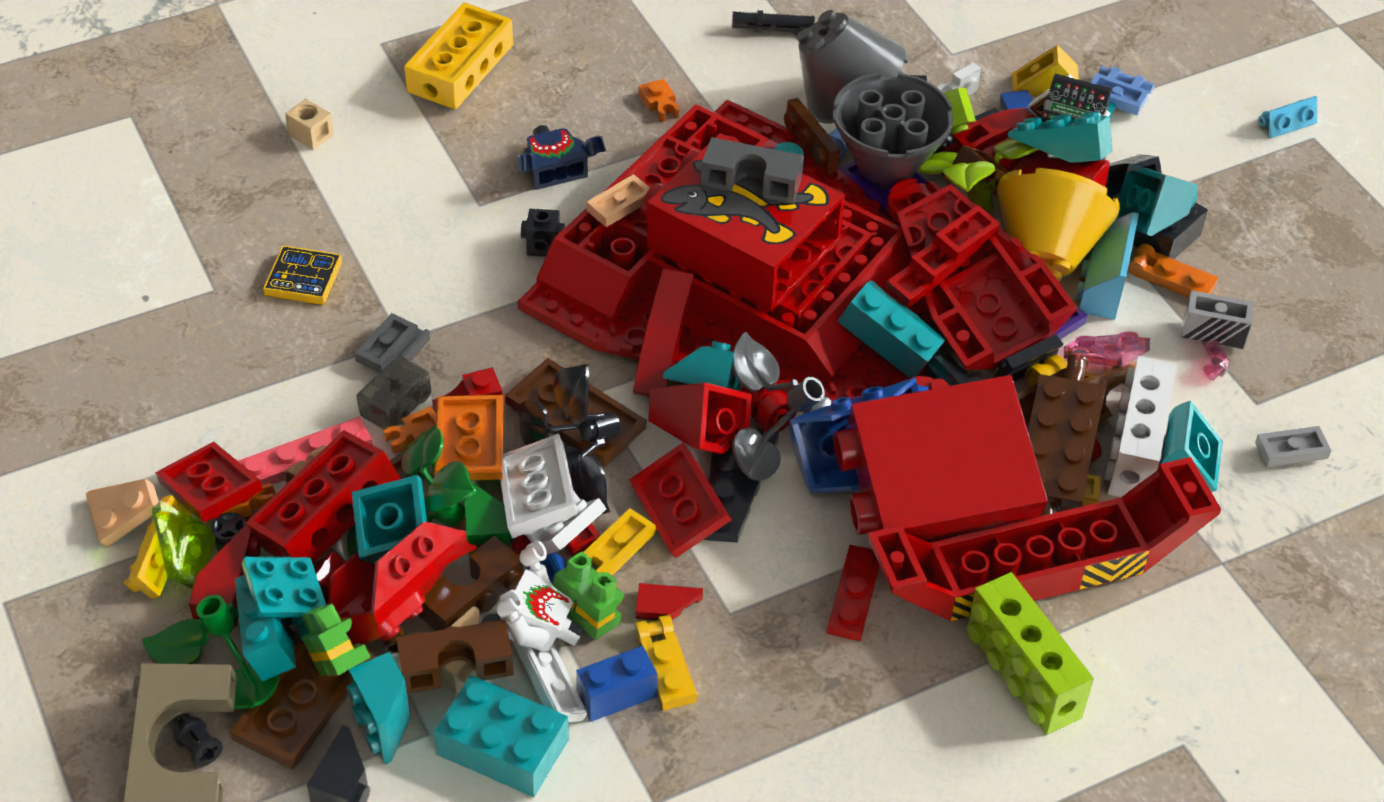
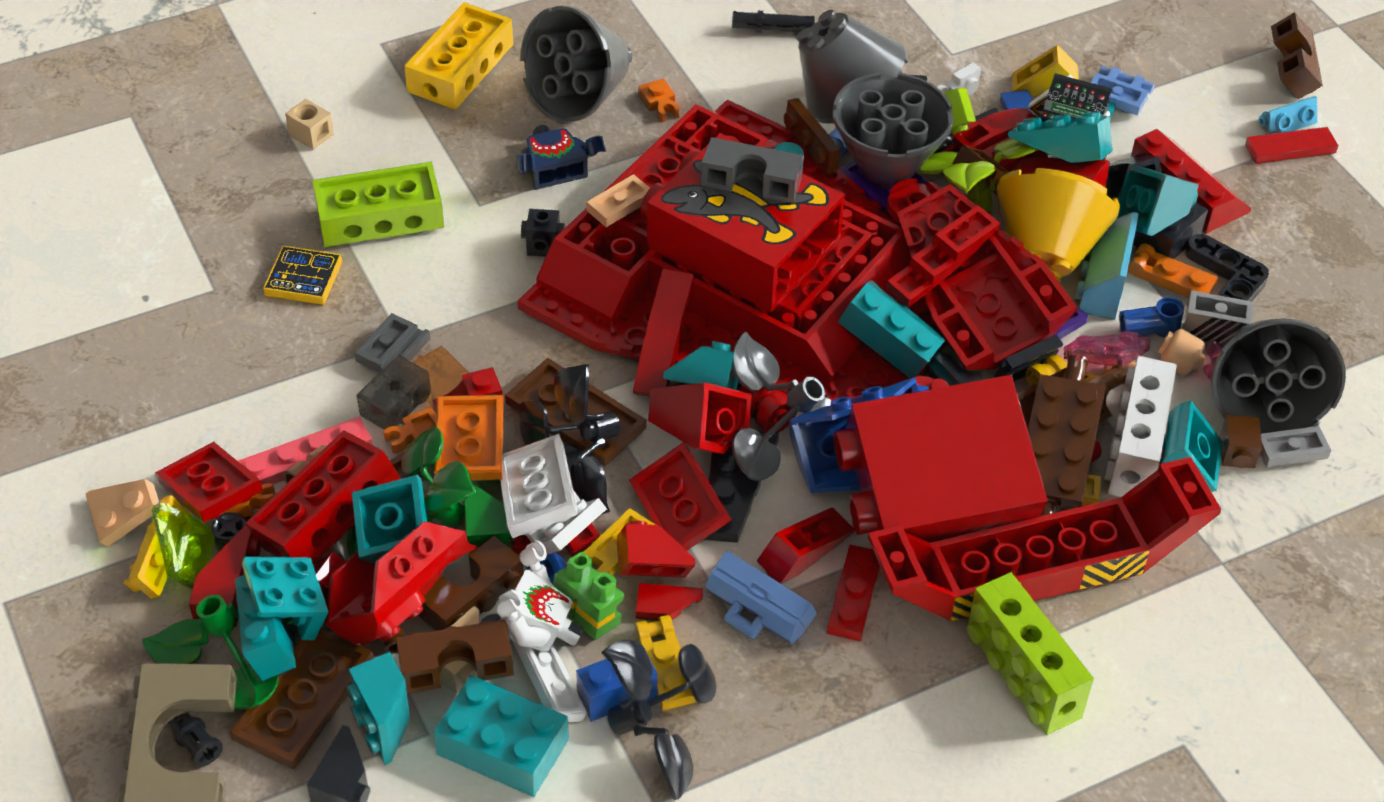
(329, 642): bright green hips -> none
(378, 204): none -> lime brick
(443, 371): none -> clear orange piece
(571, 62): none -> dark grey cone
(634, 672): none -> black plant
(651, 552): none -> red slope
(771, 602): none -> medium blue piece
(803, 544): none -> red slope
(1156, 320): none -> blue piece
(1184, 350): none -> light nougat head
(1212, 194): none -> red slope
(1238, 280): none -> black beam
(1240, 441): none -> reddish brown brick
(1280, 373): none -> dark grey cone
(1291, 145): none -> red tile
(1300, 65): none -> reddish brown arch

